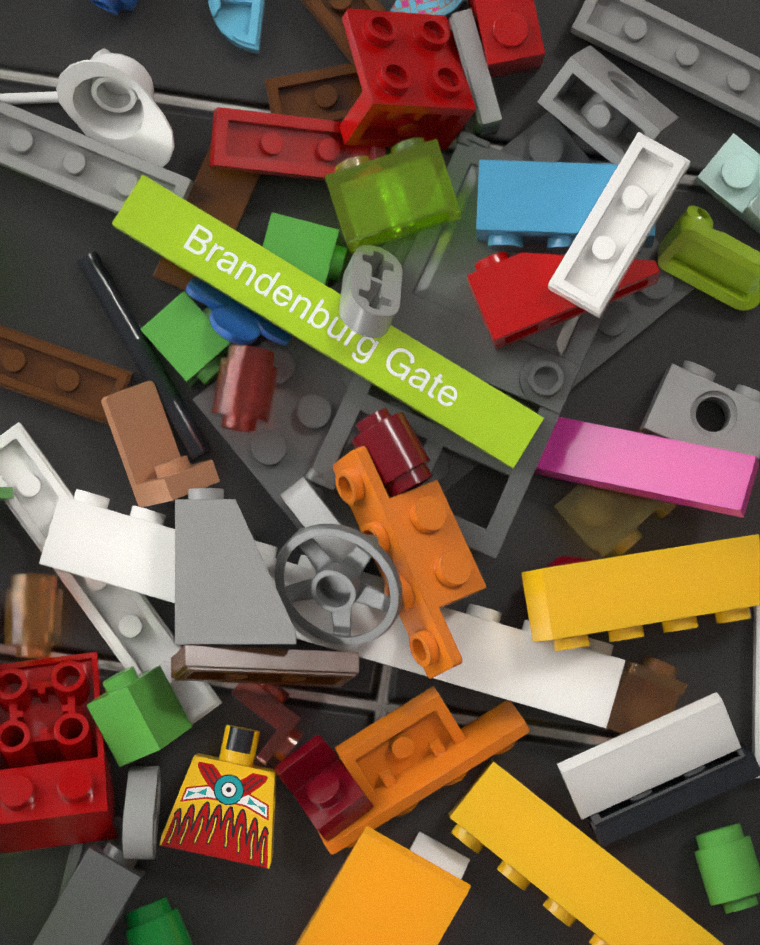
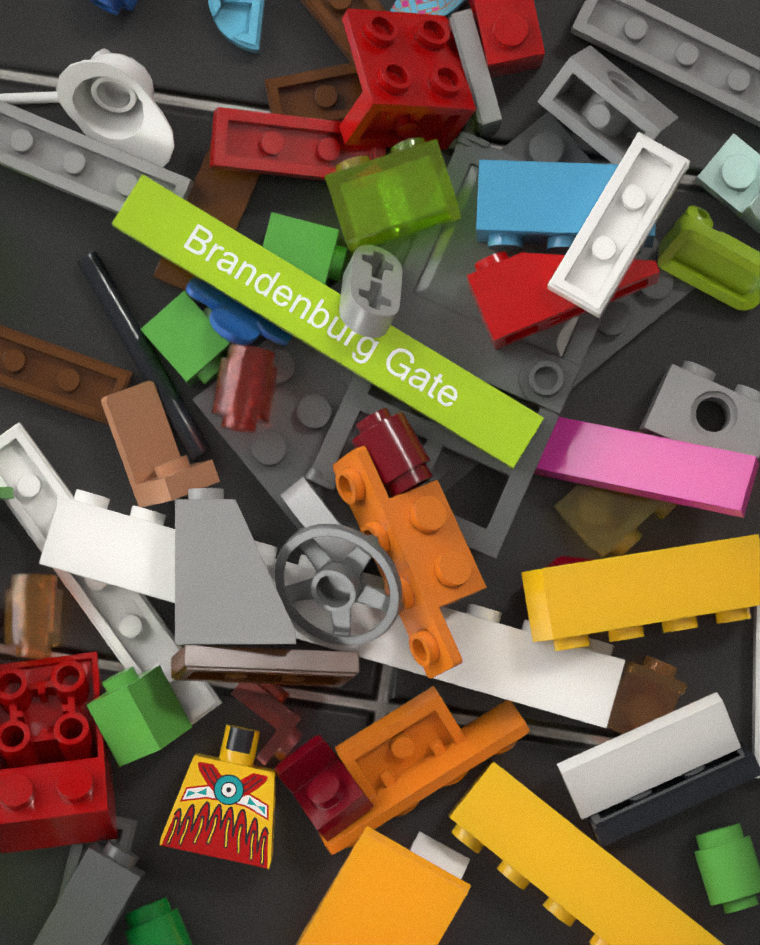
(141, 812): light grey beam -> none

